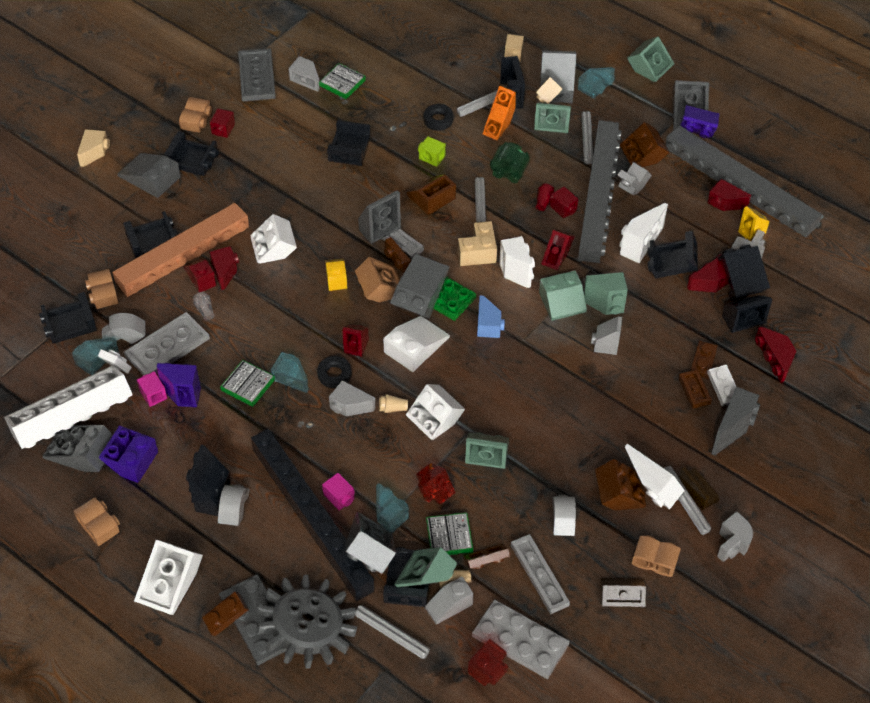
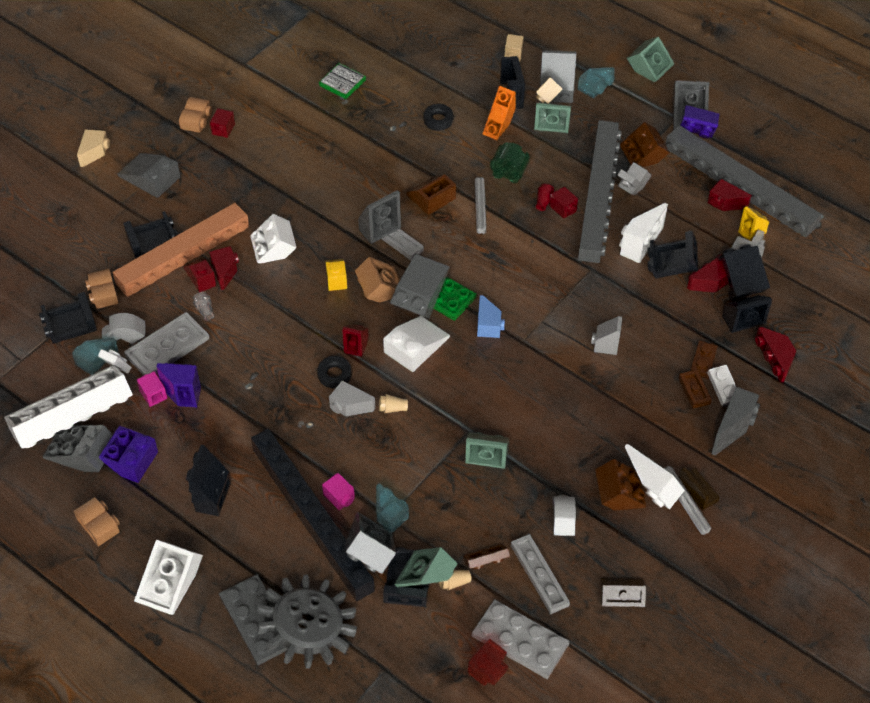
(192, 156): black panel -> none
(225, 613): reddish brown plate -> none
(232, 504): light grey brick -> none
(247, 383): tile -> none
(256, 74): dark grey plate -> none
(290, 372): clear light blue slope -> none
(304, 73): light grey slope -> none
(349, 143): black panel -> none
(392, 631): light grey axle -> none
(394, 252): reddish brown plate -> none
(432, 151): lime brick -> none
(434, 411): white slope -> none
(435, 484): clear red brick -> none
(450, 533): light grey tile -> none
(450, 600): light grey slope -> none
(477, 104): light grey axle -> none
(480, 247): tan brick -> none
(516, 261): white slope -> none
(557, 249): dark red slope -> none
(562, 295): sand green slope -> none
(587, 137): light grey axle -> none
(606, 292): sand green slope -> none
(656, 555): medium nougat brick -> none
(738, 536): light grey brick -> none

